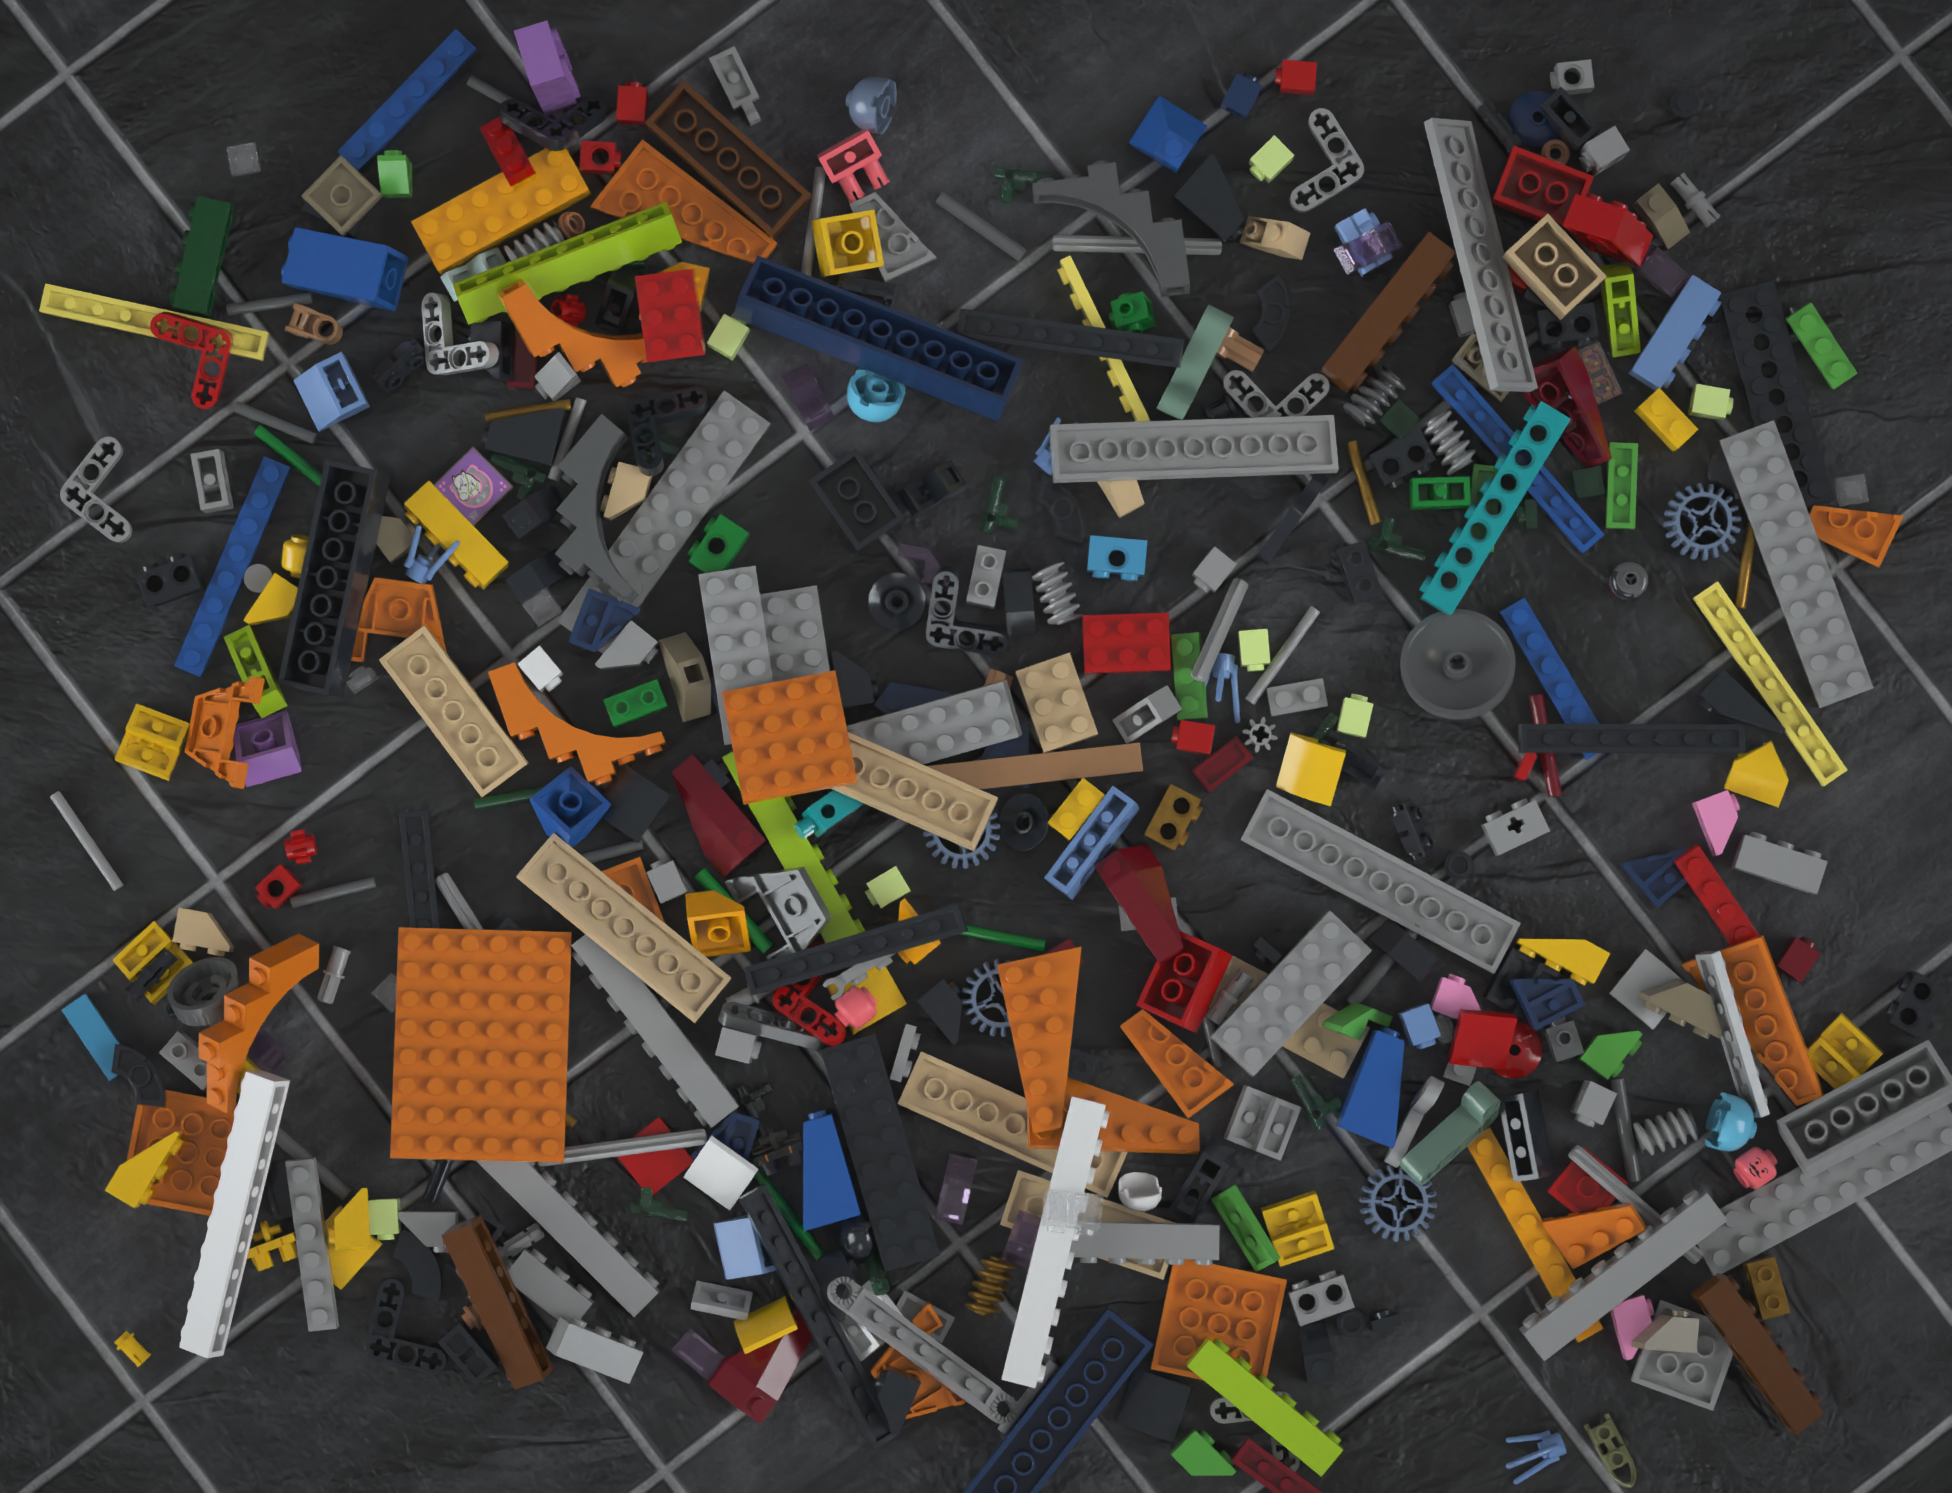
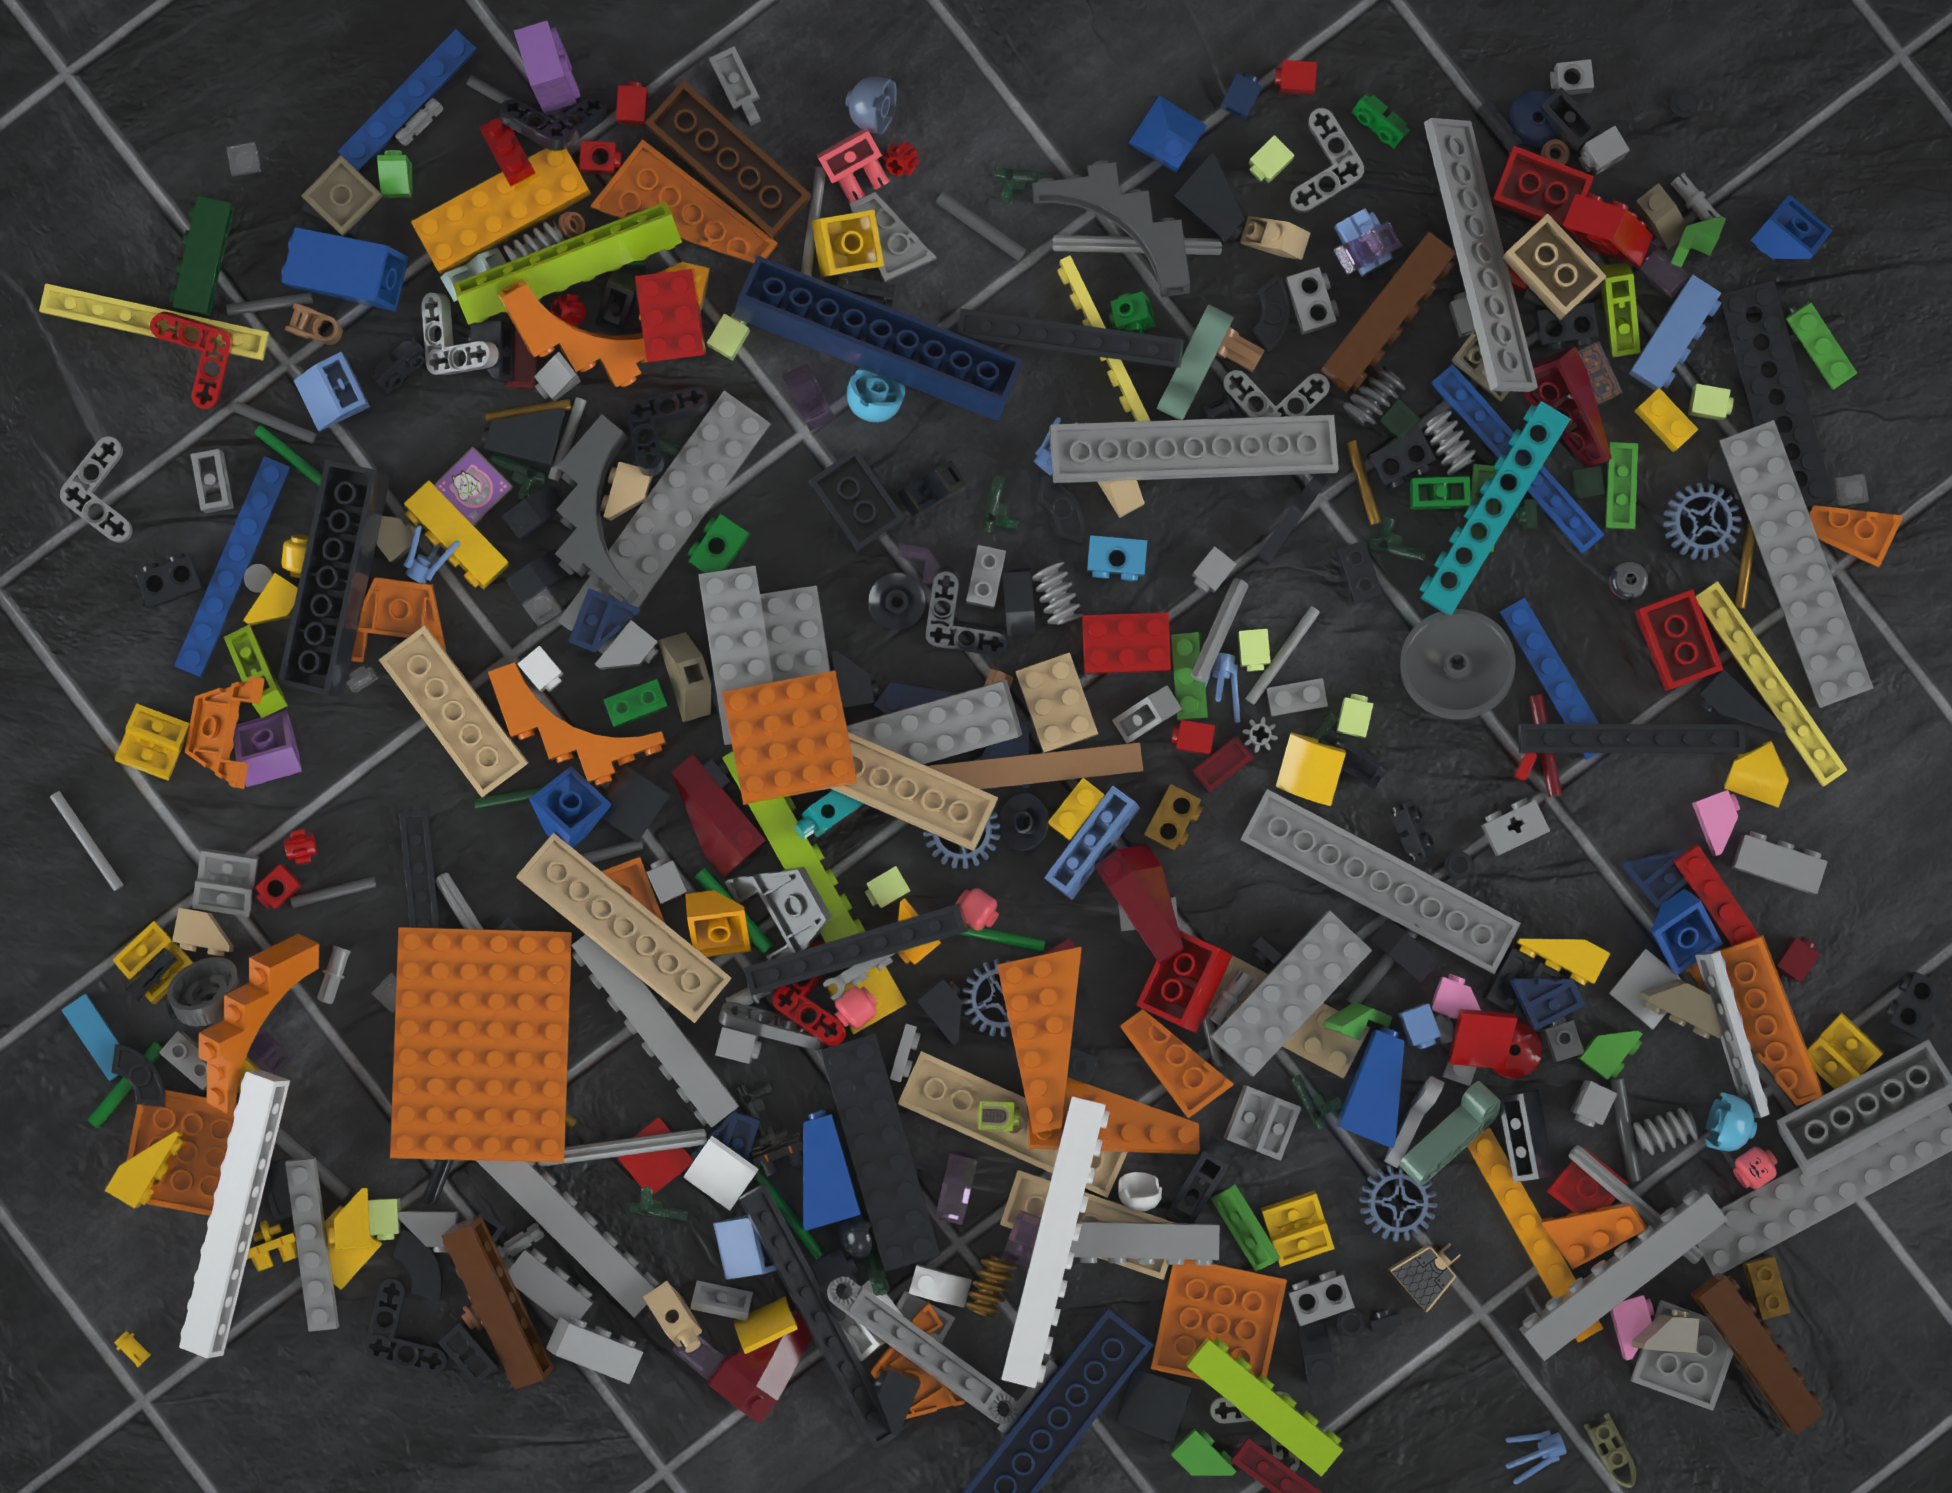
(120, 1090): none -> green piece
(225, 882): none -> light grey slope
(419, 121): none -> light grey axle
(674, 1316): none -> tan torso
(901, 159): none -> red gear
(939, 1286): none -> white slope
(978, 908): none -> coral head
(998, 1115): none -> brick
(1072, 1210): clear brick -> none
(1304, 302): none -> light grey brick
(1370, 113): none -> green hinge
(1426, 1274): none -> torso
(1679, 640): none -> red brick
(1684, 930): none -> blue slope
(1698, 236): none -> bright green slope
(1791, 232): none -> blue slope

